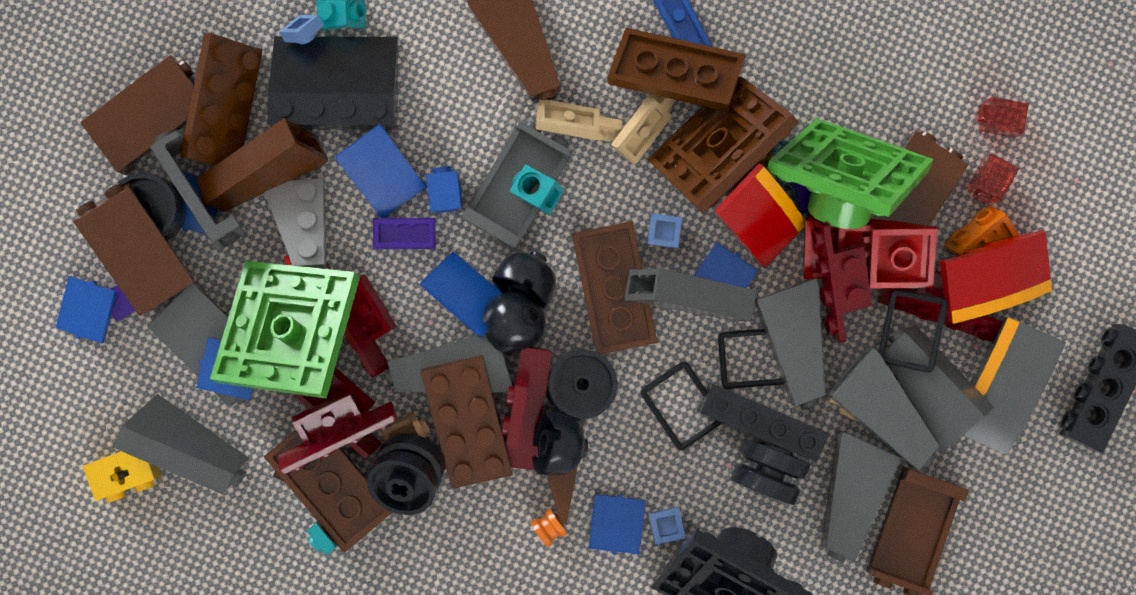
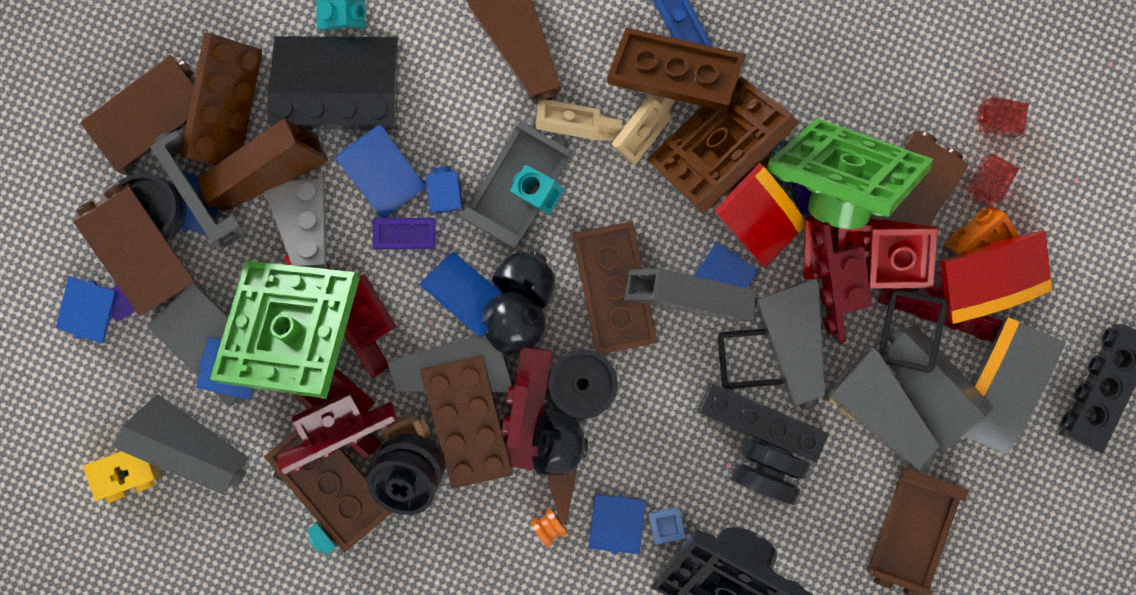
(302, 29): medium blue plate -> none
(664, 231): medium blue plate -> none
(666, 427): black piece -> none
(855, 493): dark grey slope -> none

